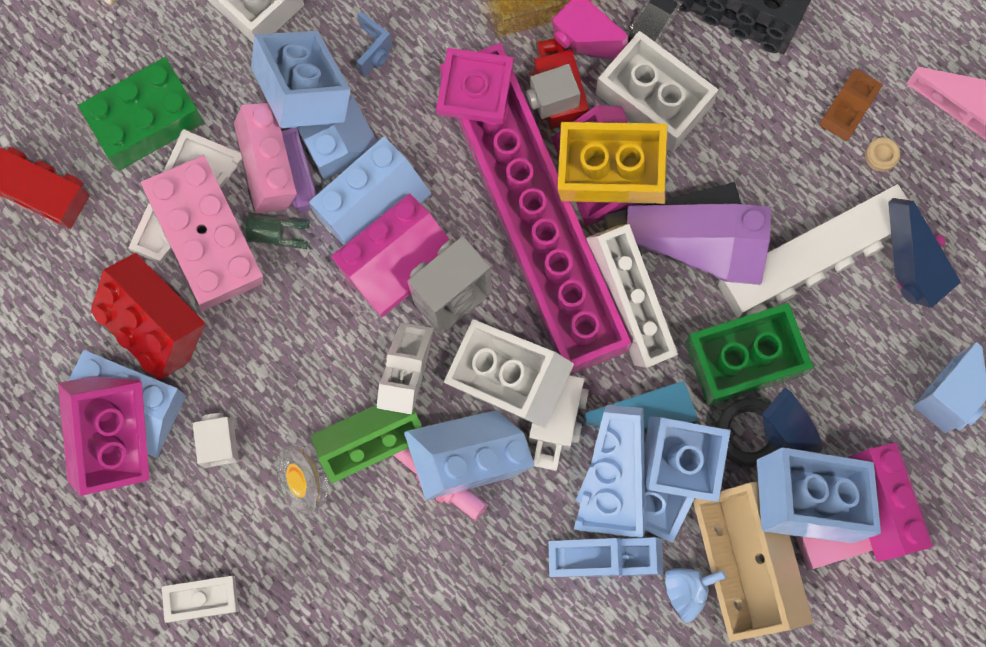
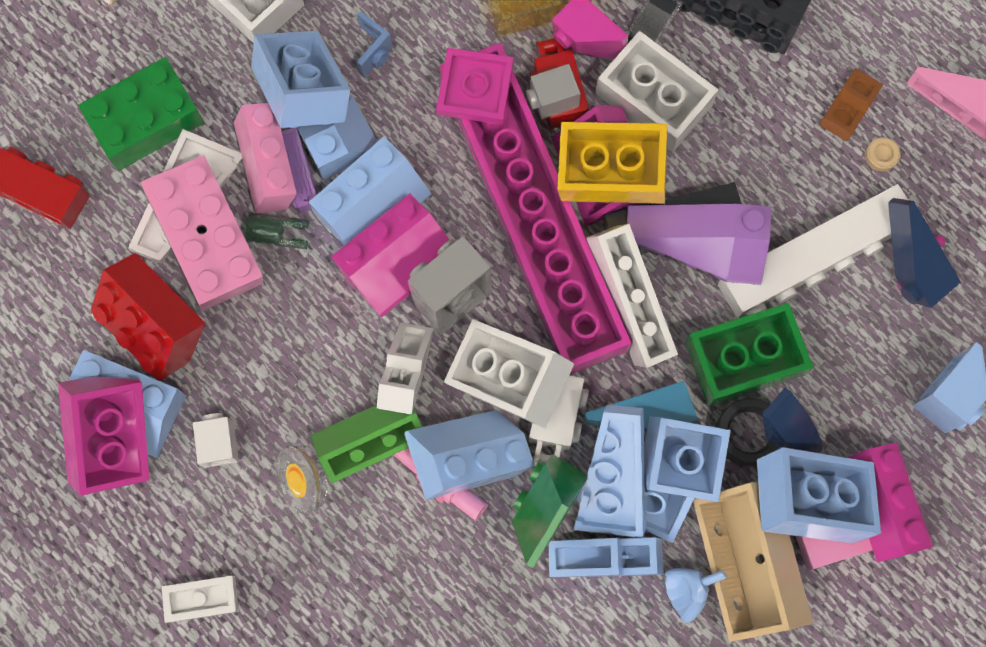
(545, 505): none -> green slope

